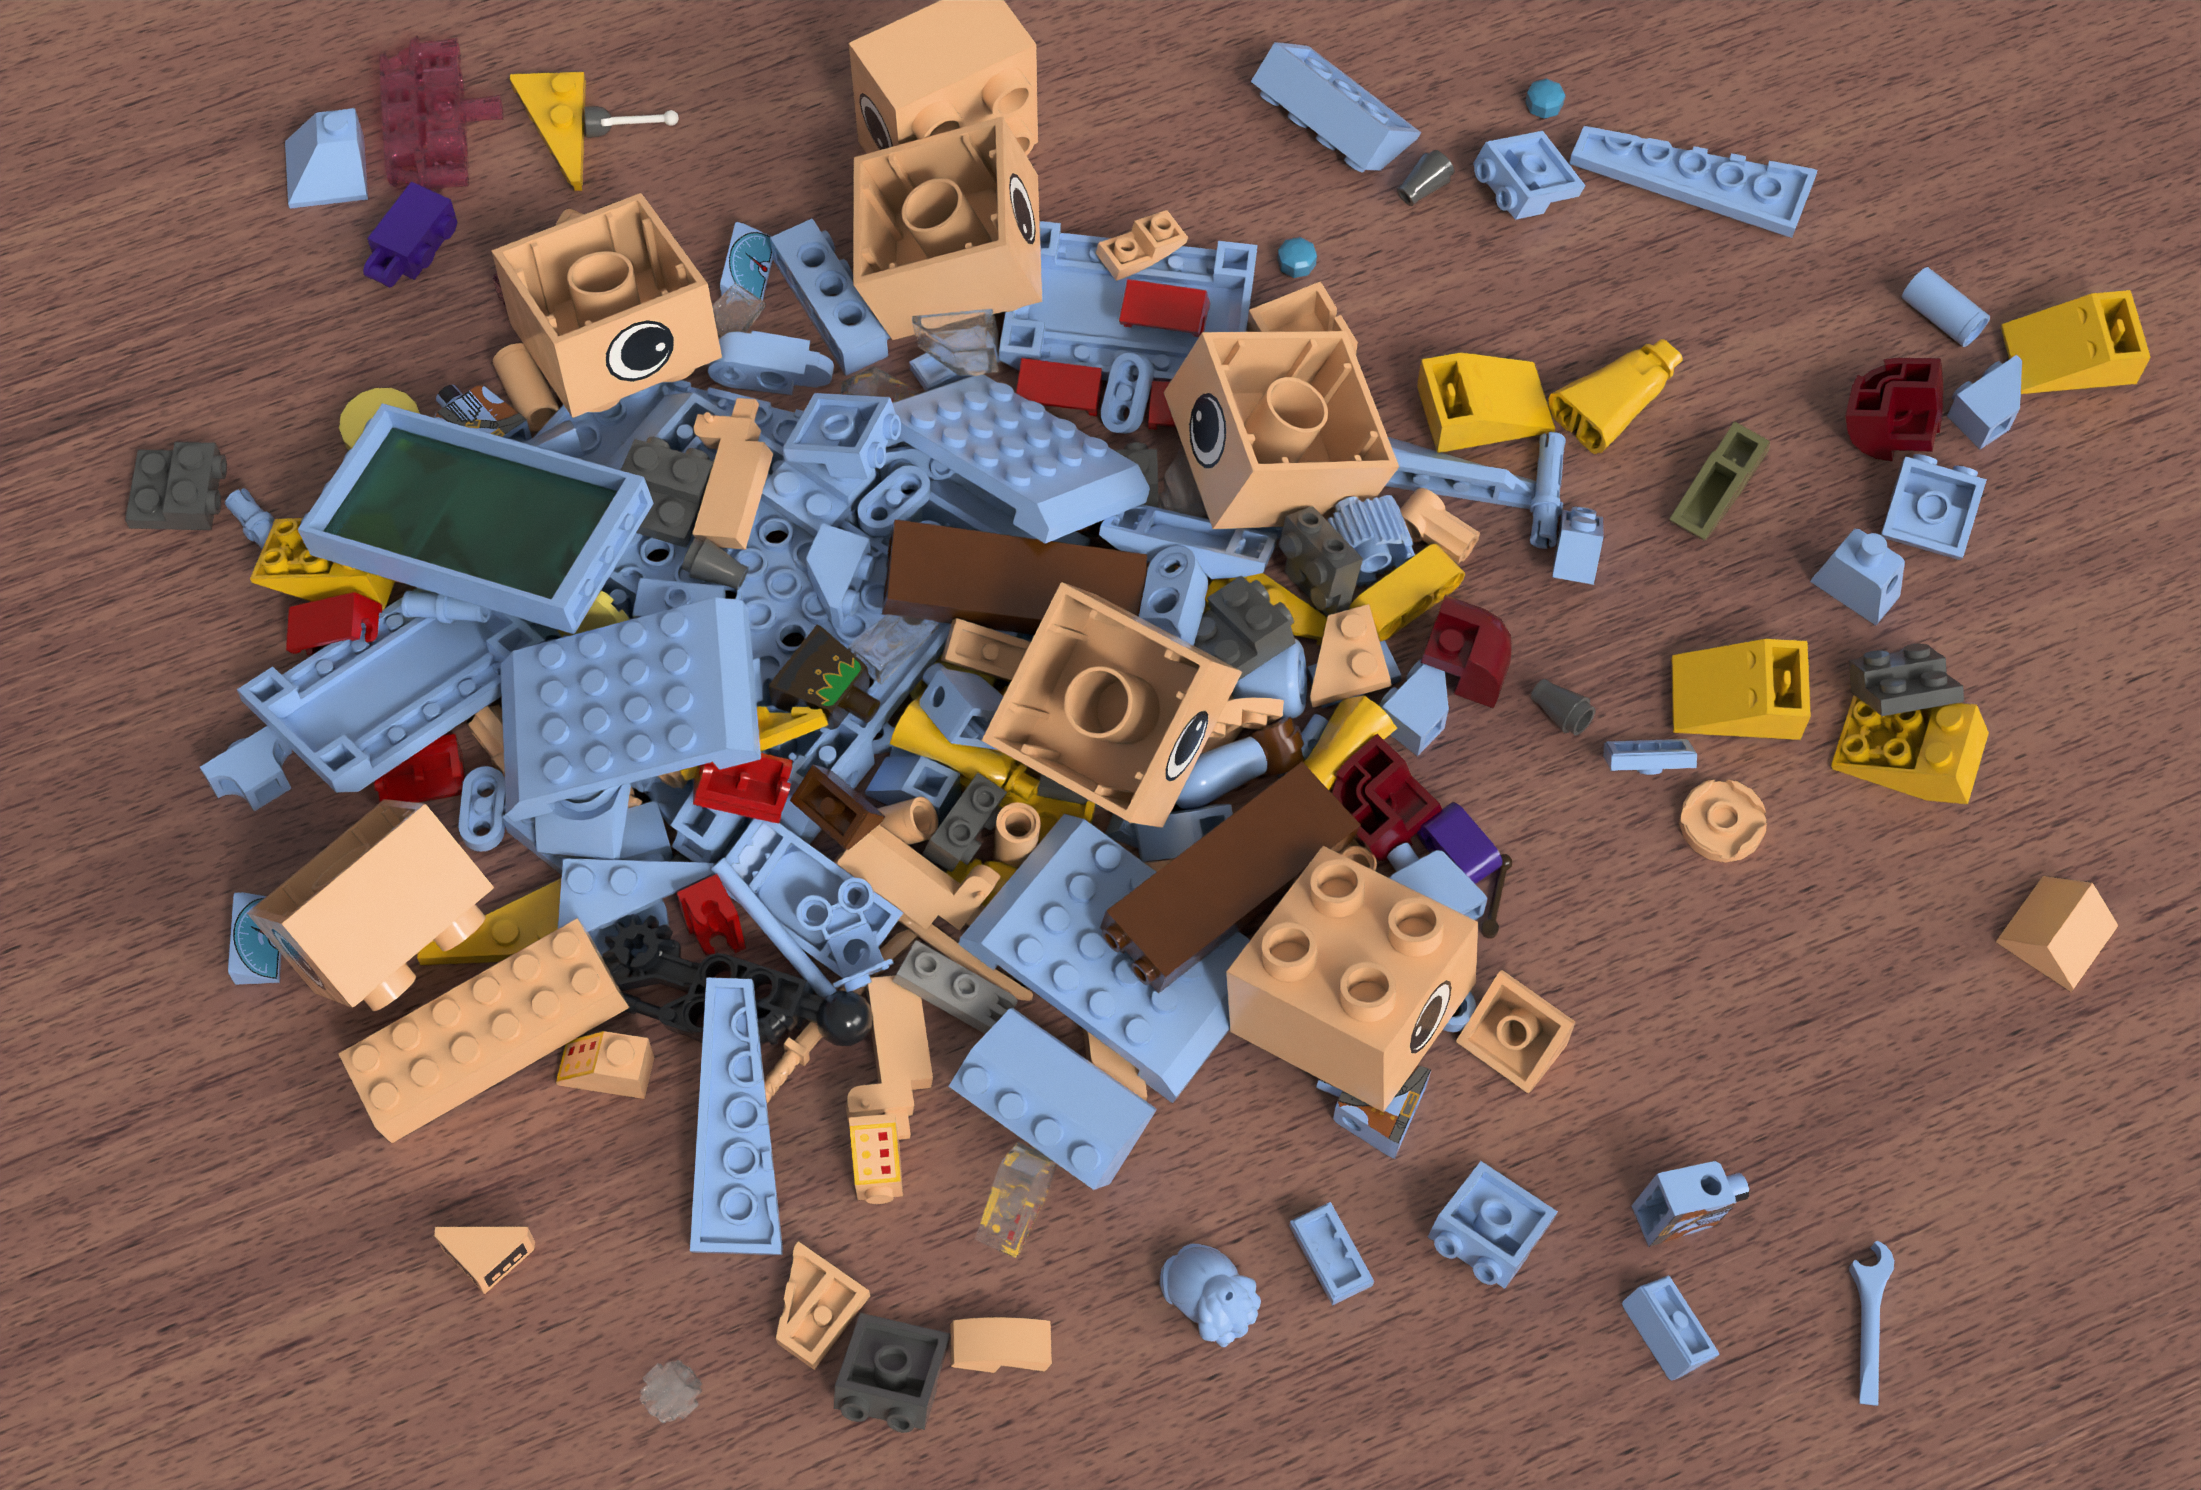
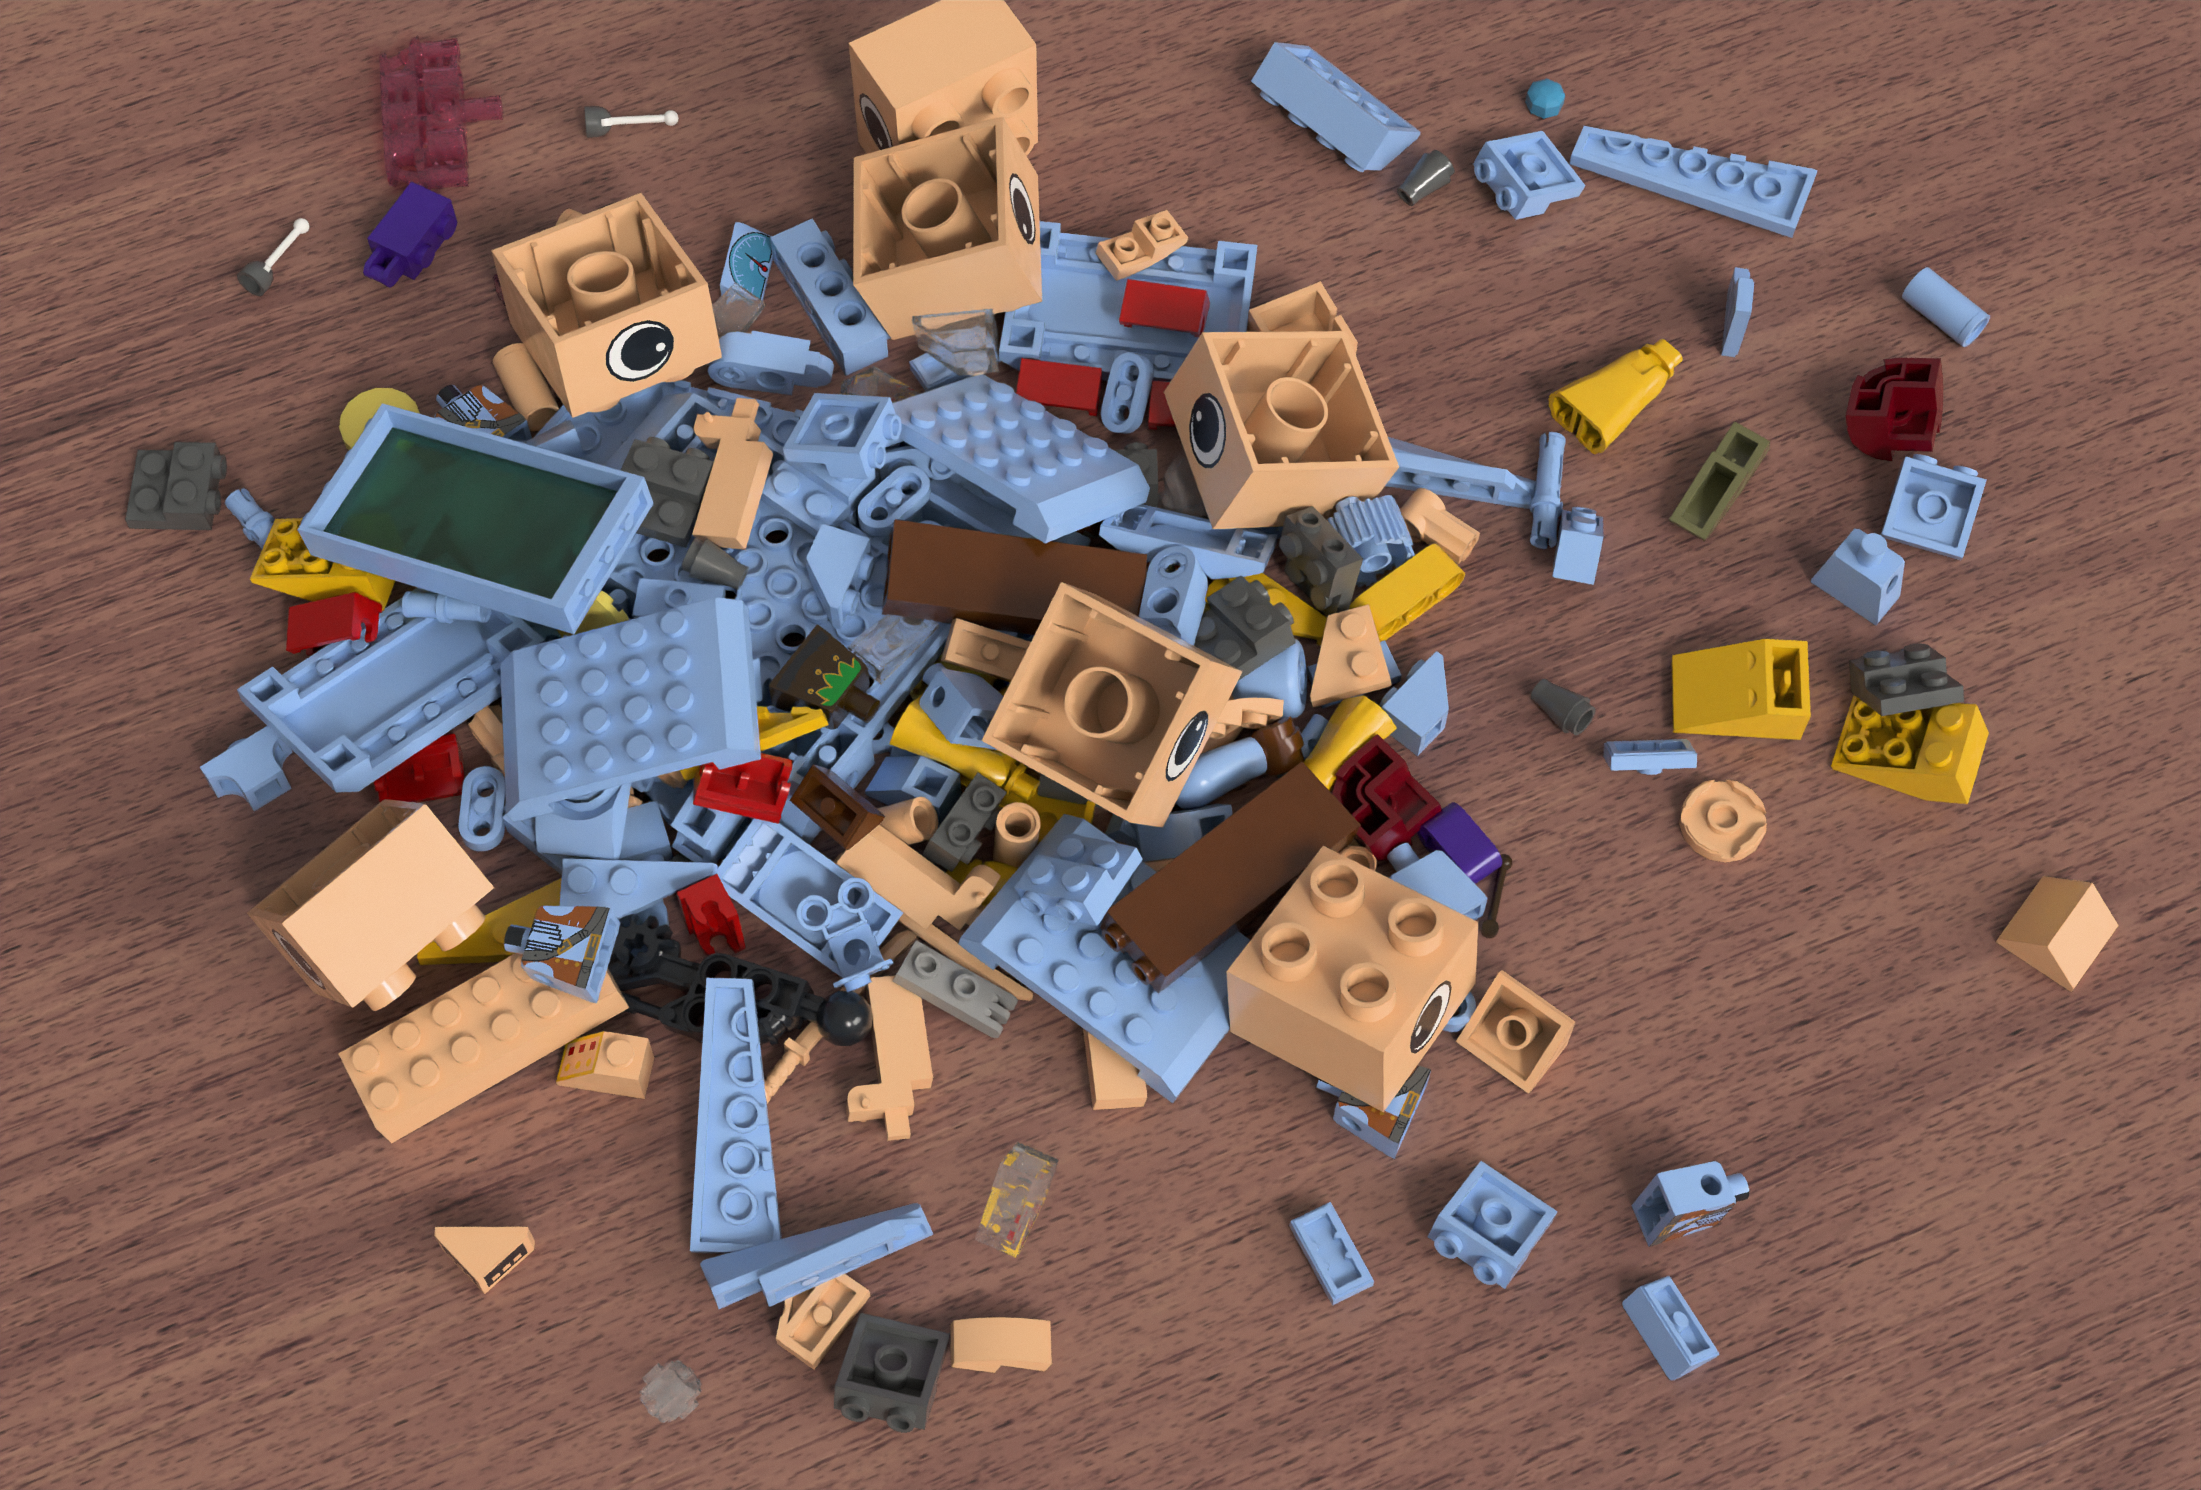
(251, 953): slope -> none
(258, 275): none -> dark grey hinge
(326, 160): light blue slope -> none
(557, 109): yellow wing -> none
(567, 947): none -> torso
(773, 928): light blue bar -> none
(812, 1258): none -> light blue wedge
(876, 1158): light nougat slope -> none
(1053, 1099): light blue slope -> none
(1078, 879): none -> light blue plate
(1210, 1292): light blue hair -> none
(1297, 257): dark azure tile -> none
(1471, 646): dark red brick -> none
(1481, 400): yellow slope -> none
(1737, 311): none -> light blue tile
(1870, 1285): light blue piece -> none
(1990, 404): light blue slope -> none
(2079, 344): yellow slope -> none

